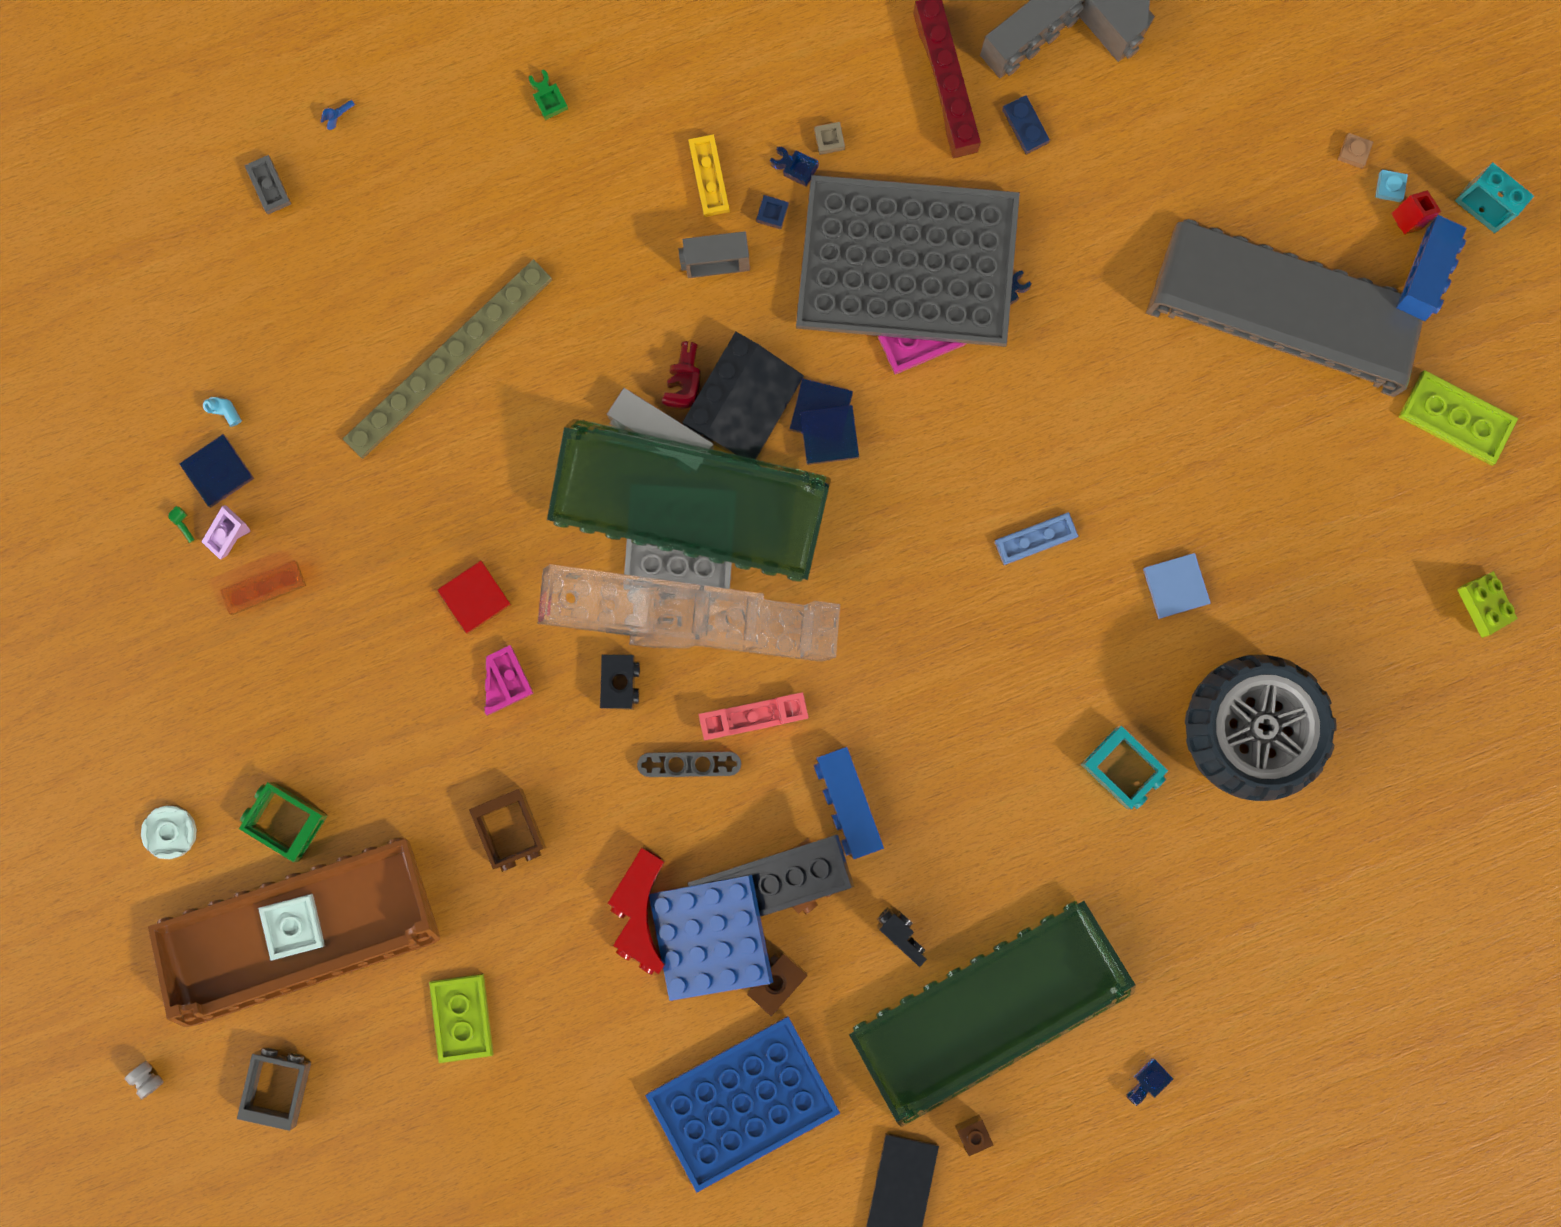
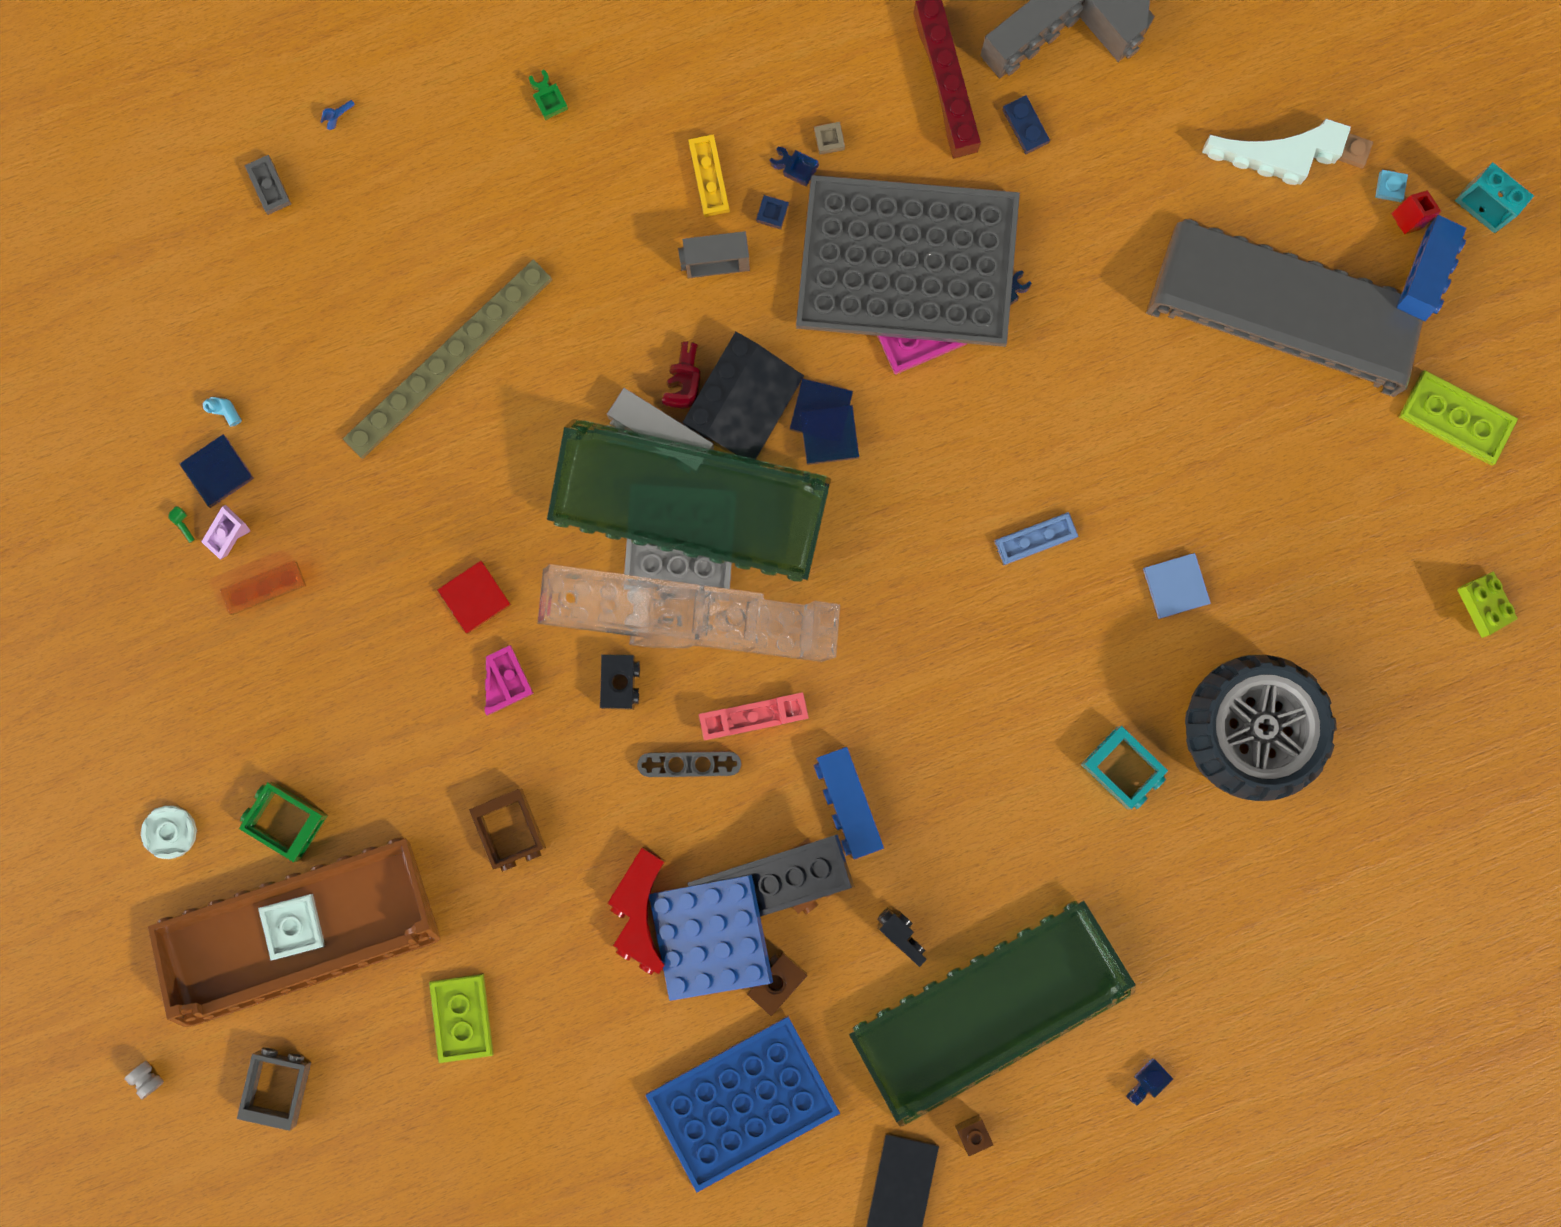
(1285, 157): none -> light aqua arch

